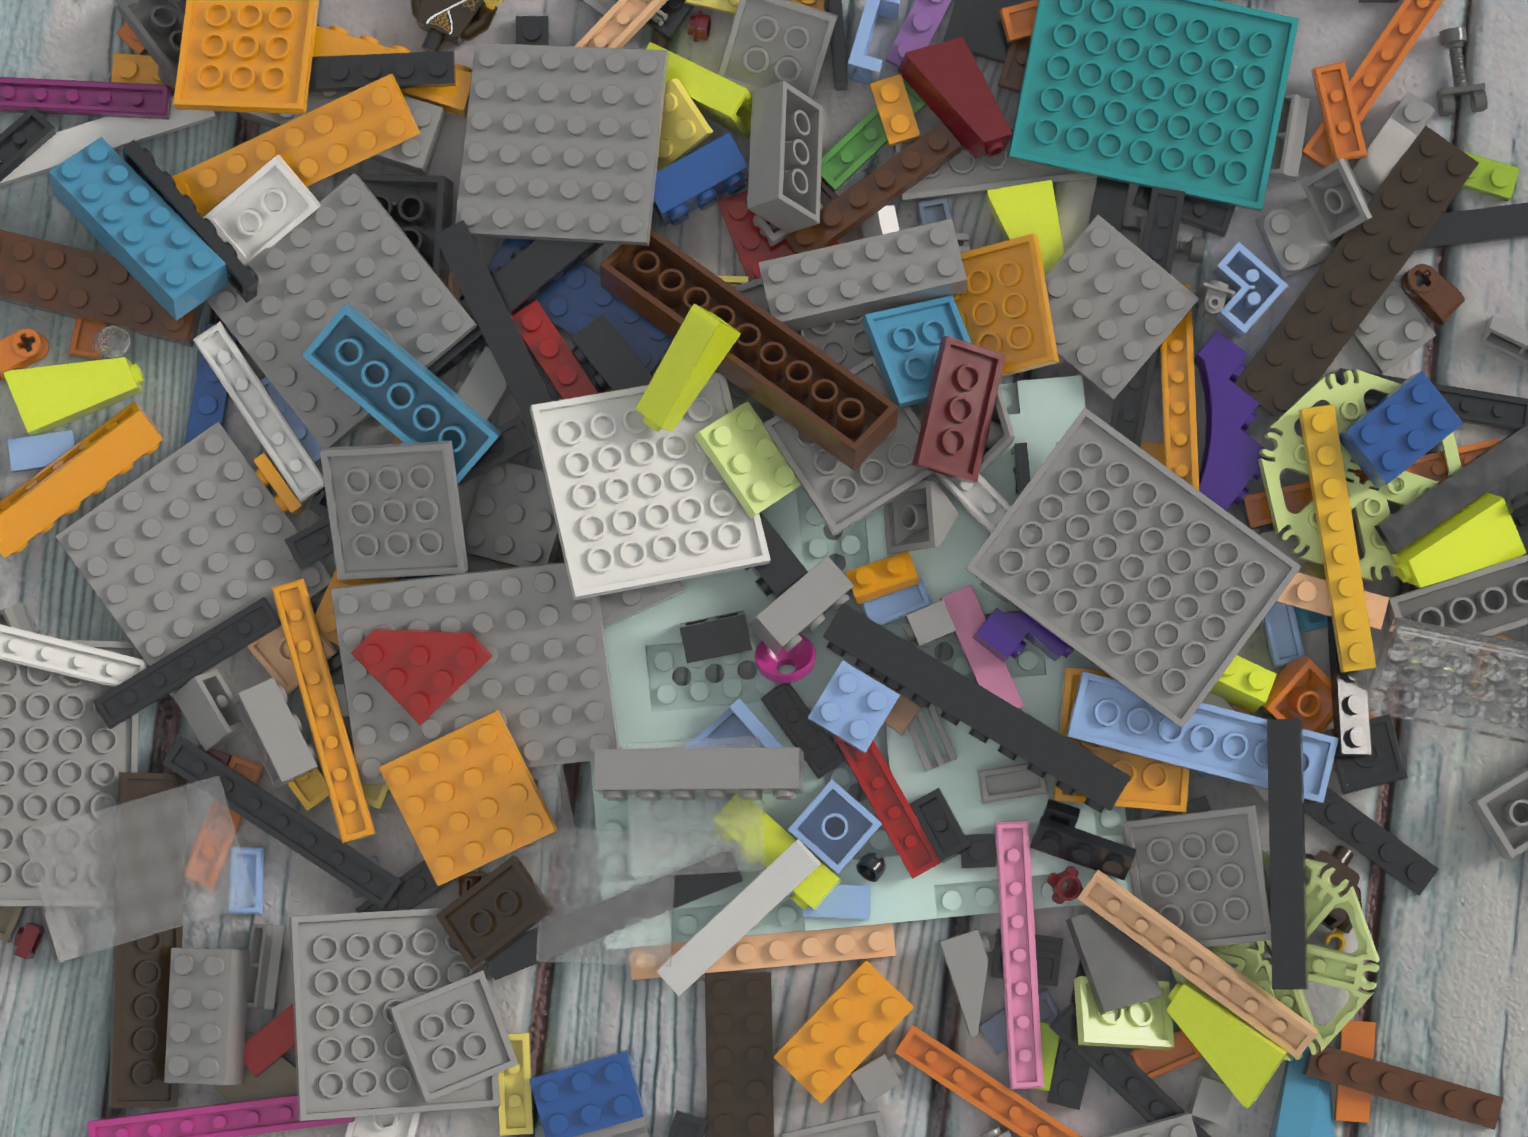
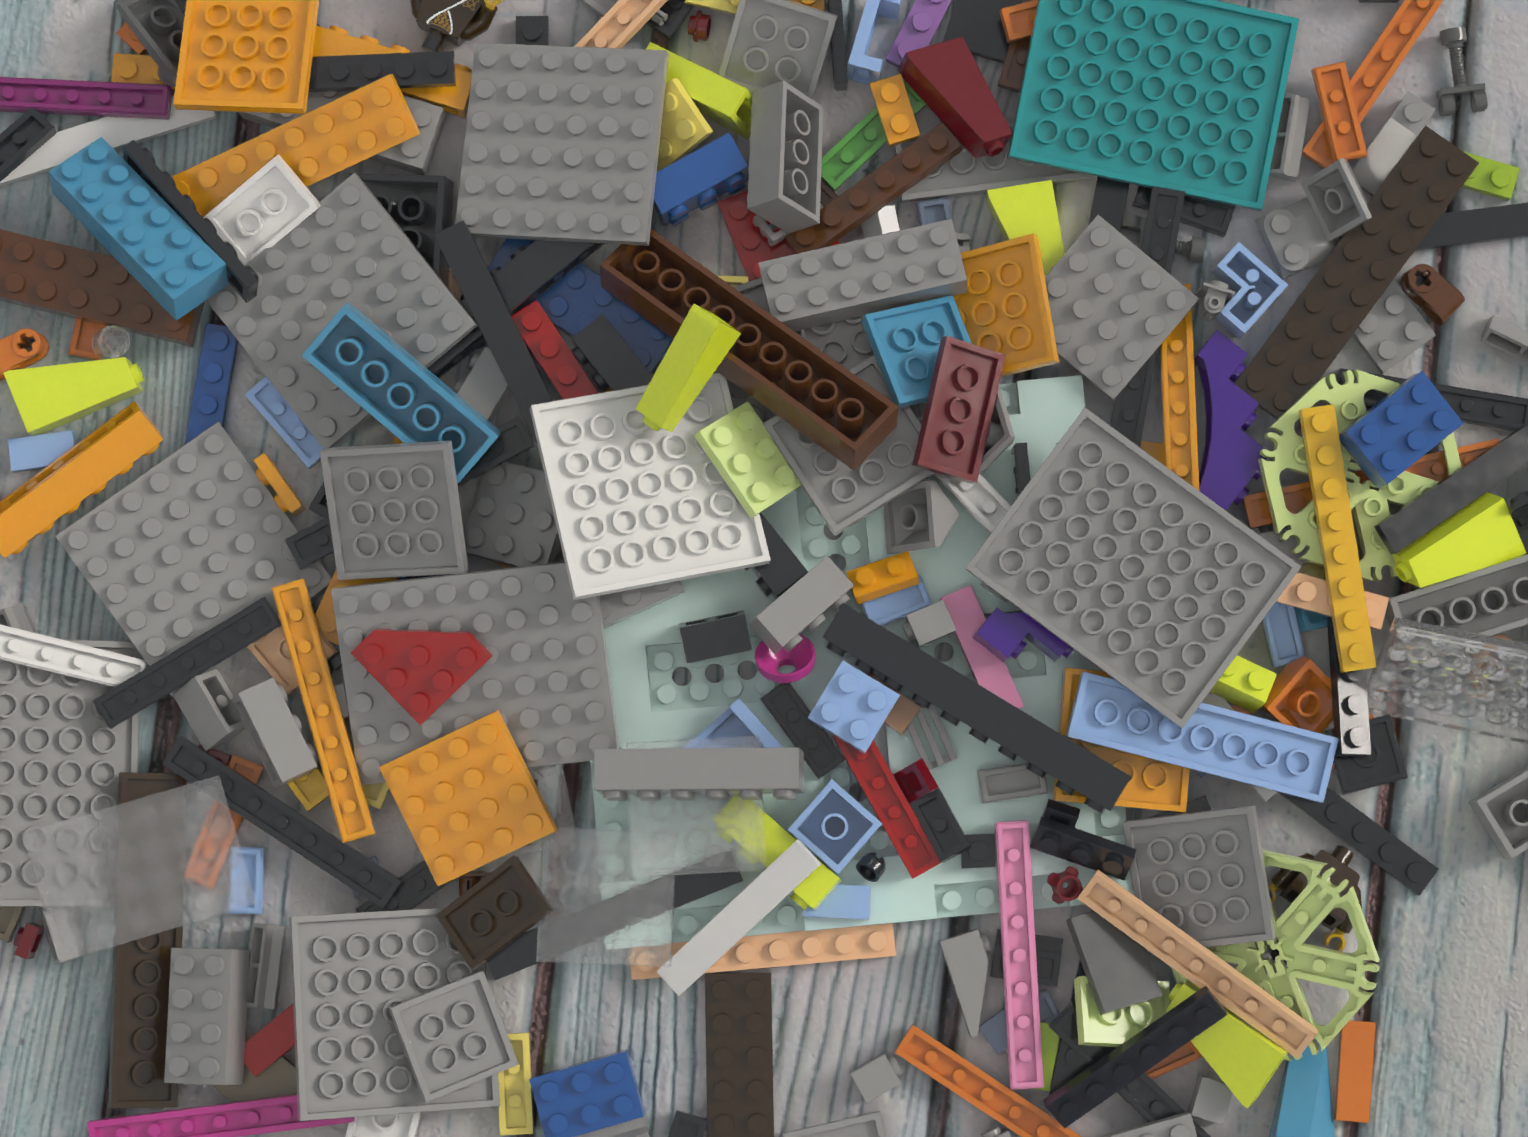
(260, 411): white tile -> none
(843, 1031): light orange brick -> none
(915, 780): none -> dark red plate
(1135, 1057): none -> black plate
(1287, 854): black tile -> none
(1404, 1086): reddish brown plate -> none

